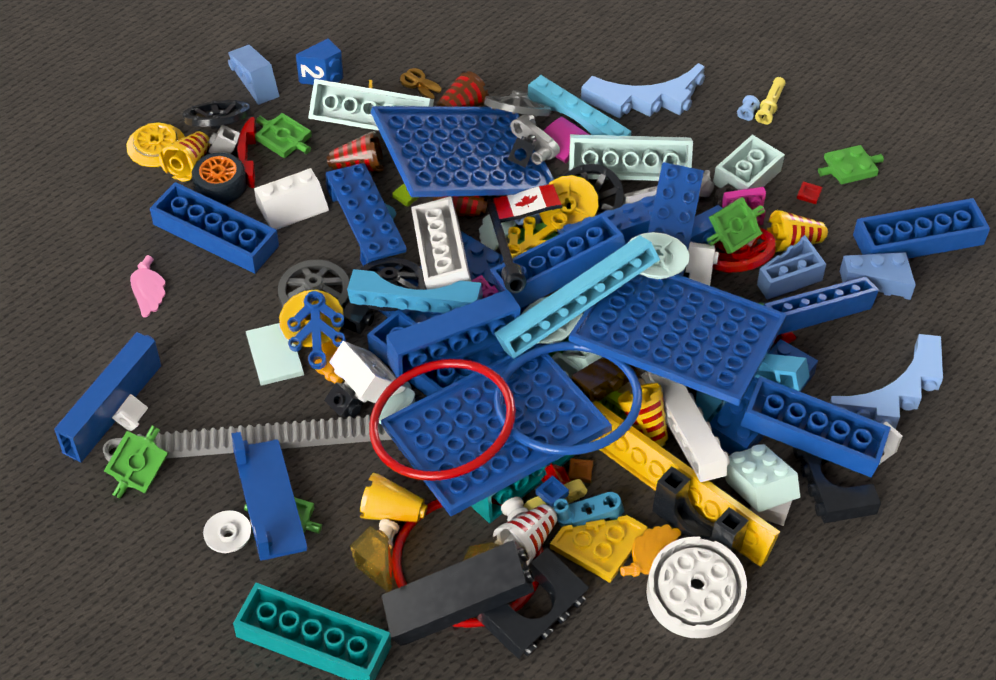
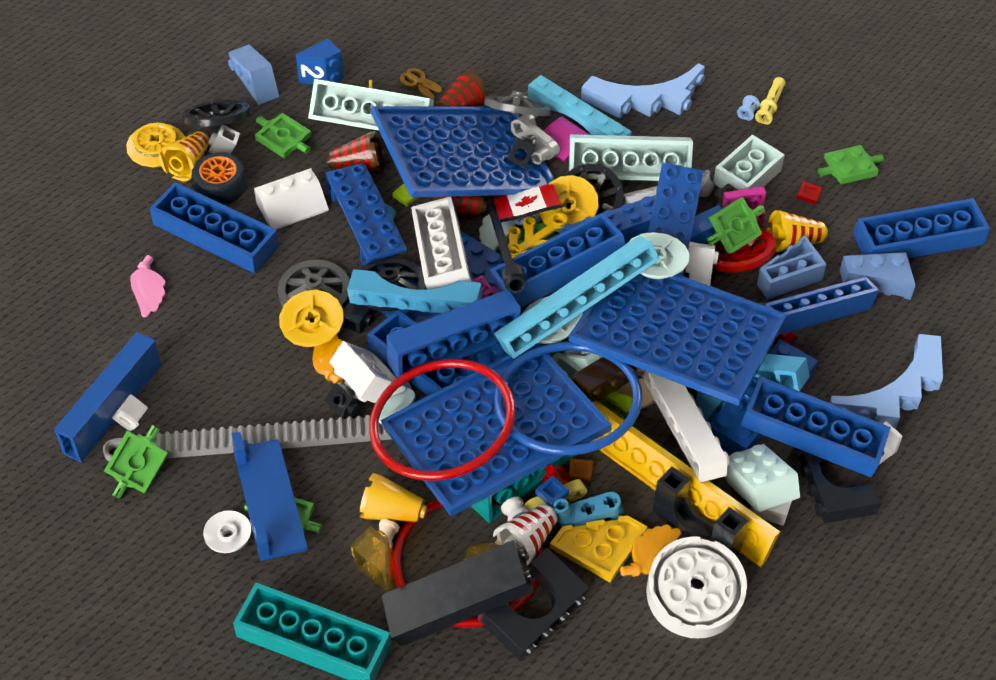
(246, 137): red slope -> none
(272, 355): light aqua tile -> none
(315, 327): blue plant -> none
(652, 416): yellow cone -> none

